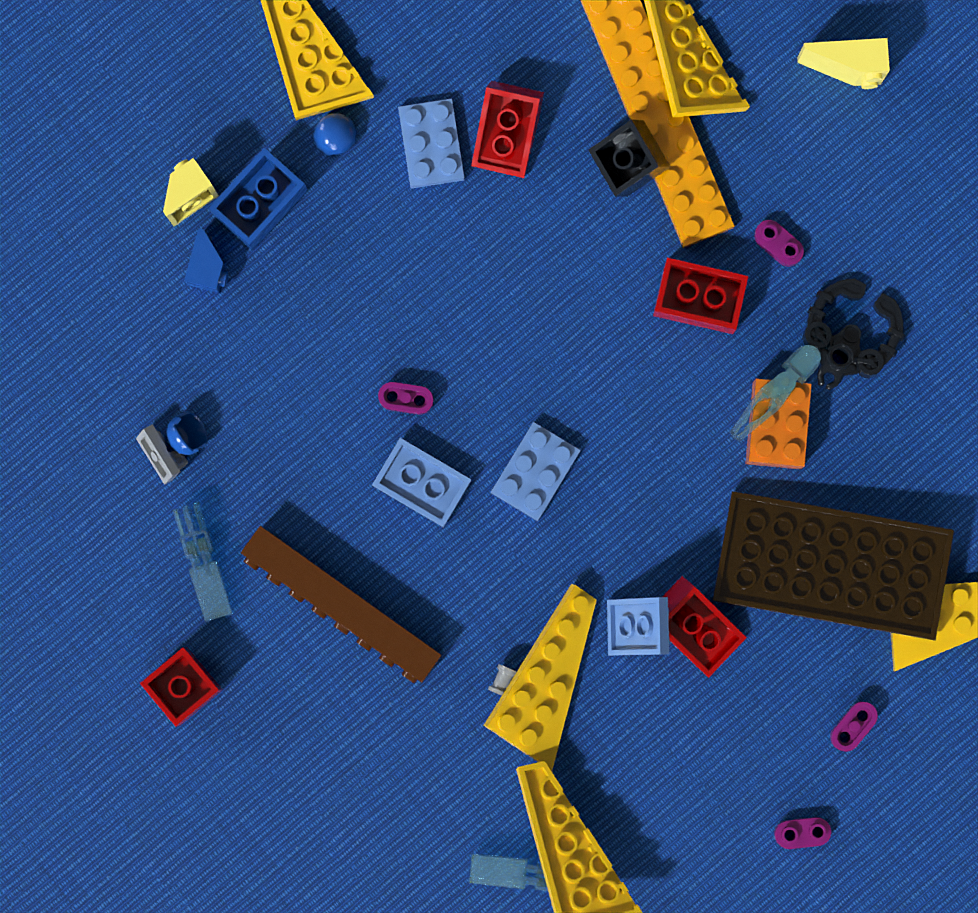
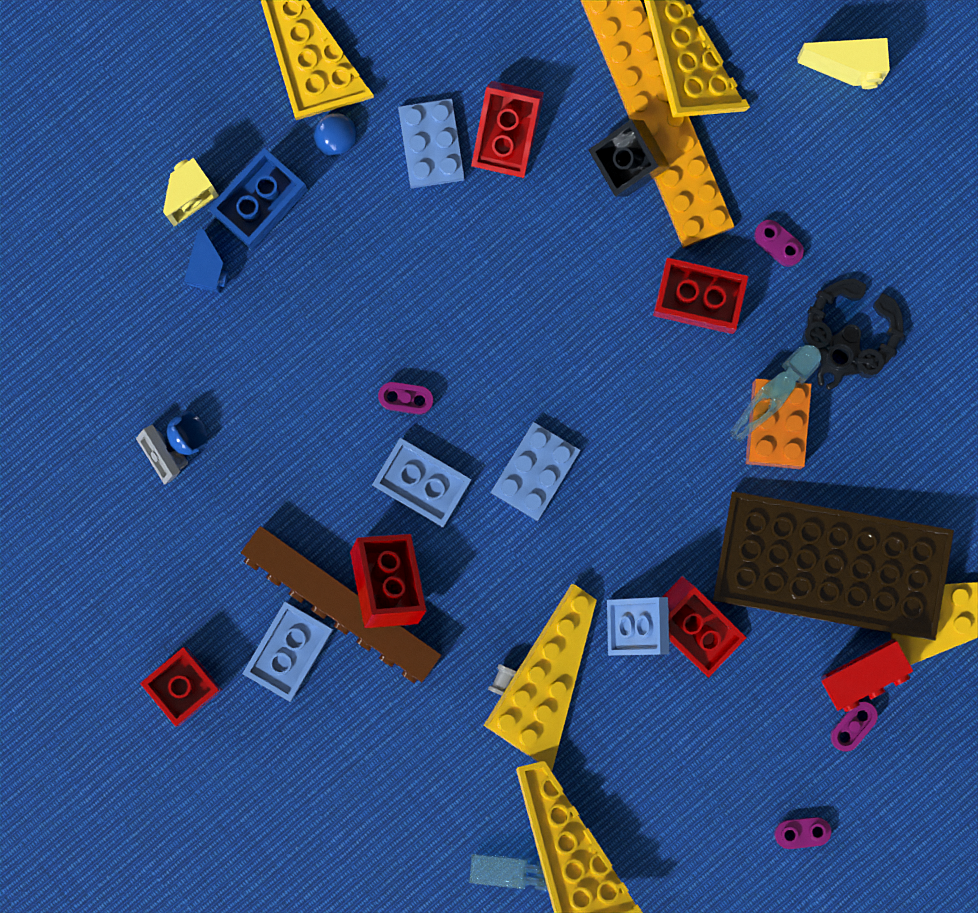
(208, 576): clear light blue arm -> none
(287, 651): none -> medium blue plate
(387, 581): none -> red brick
(867, 675): none -> red brick

